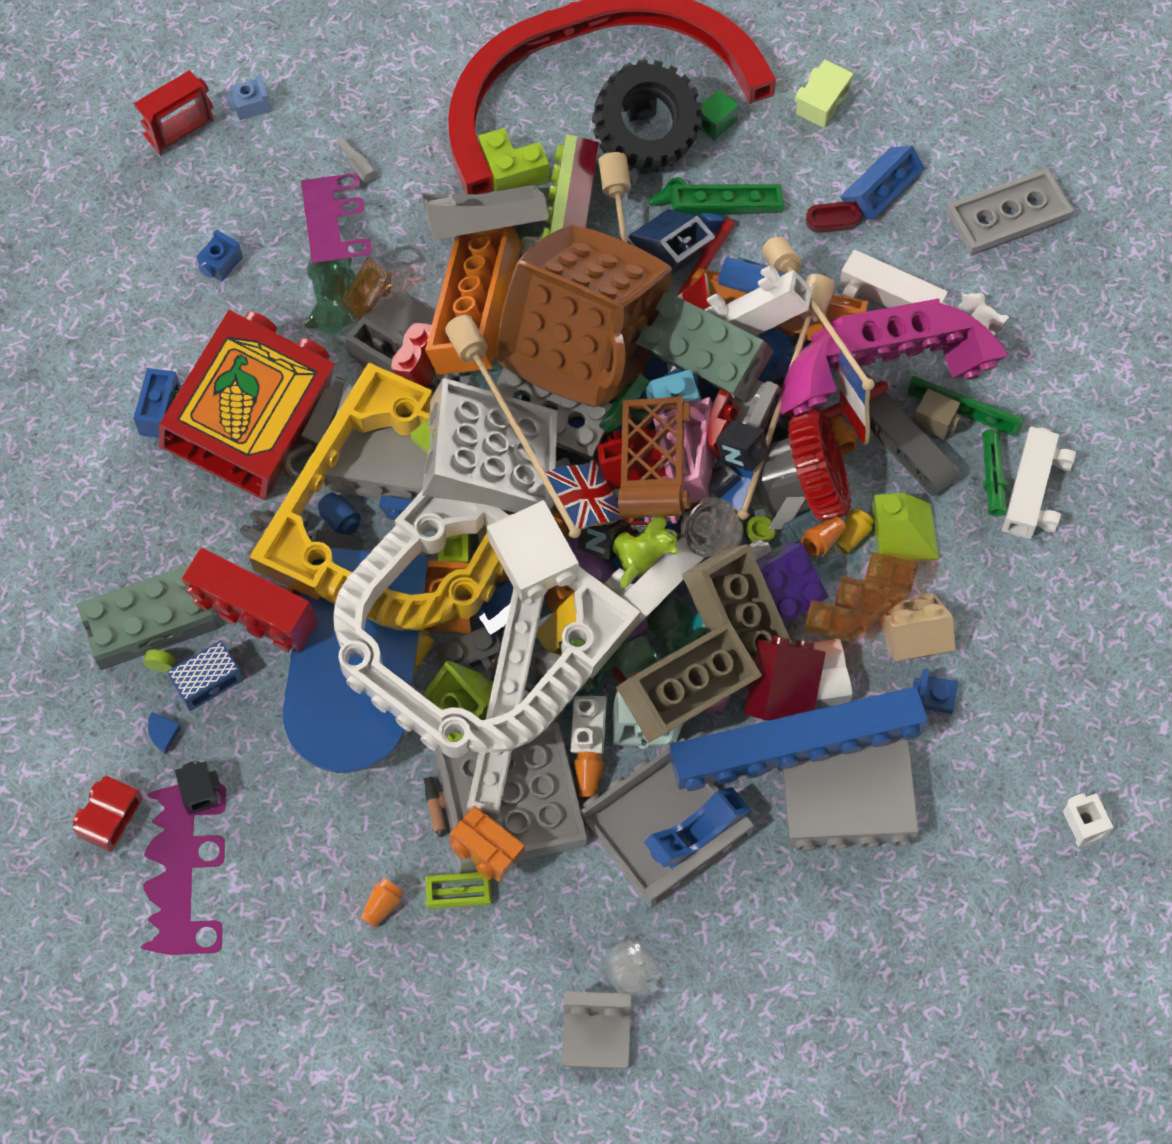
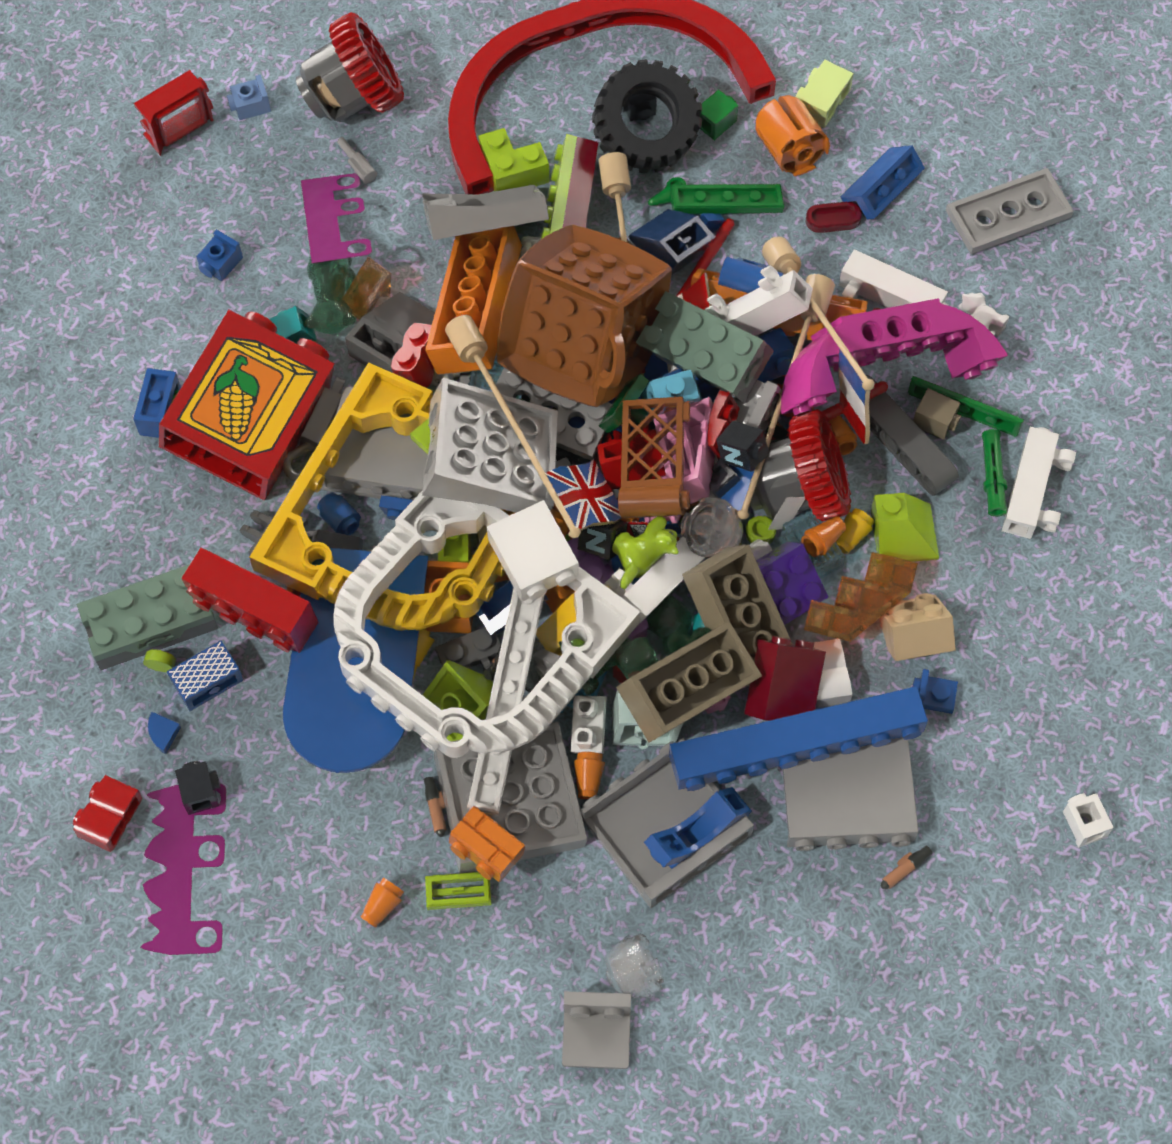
(291, 326): none -> teal brick
(349, 73): none -> piece
(791, 134): none -> orange cylinder
(906, 866): none -> piece

